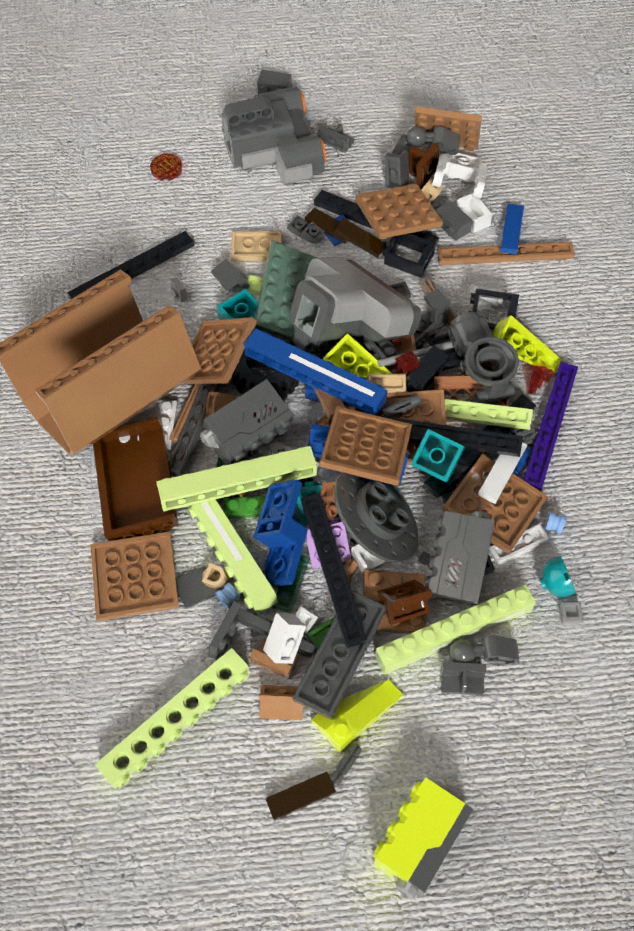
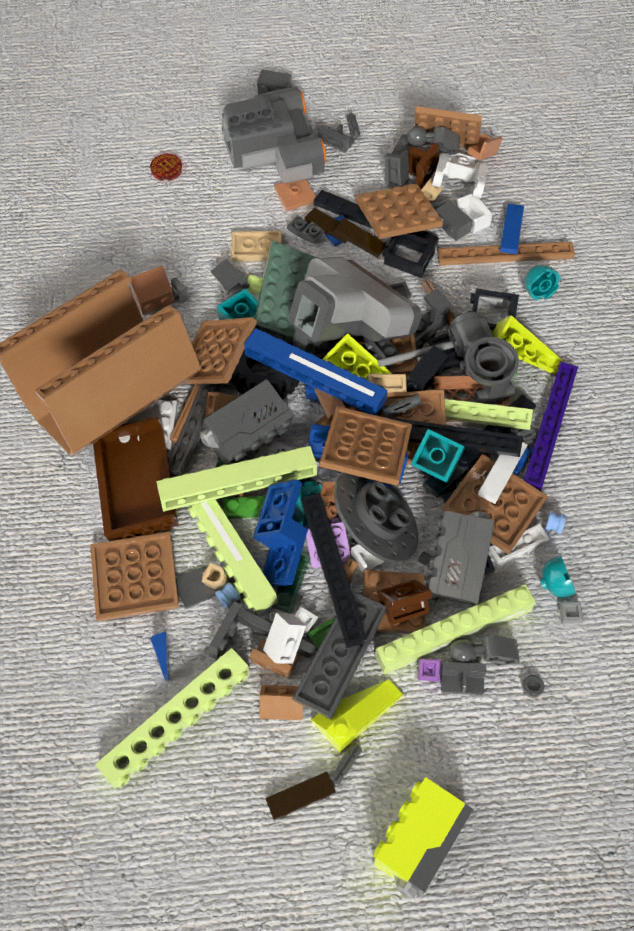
(143, 262): black plate -> none
(152, 290): none -> nougat slope
(161, 648): none -> blue slope
(295, 194): none -> nougat plate
(353, 126): none -> dark grey axle
(406, 363): clear red bracket -> none
(429, 670): none -> medium lavender tile
(485, 148): none -> nougat panel
(533, 686): none -> dark grey tile
(538, 376): clear red bracket -> none
(542, 281): none -> teal cylinder

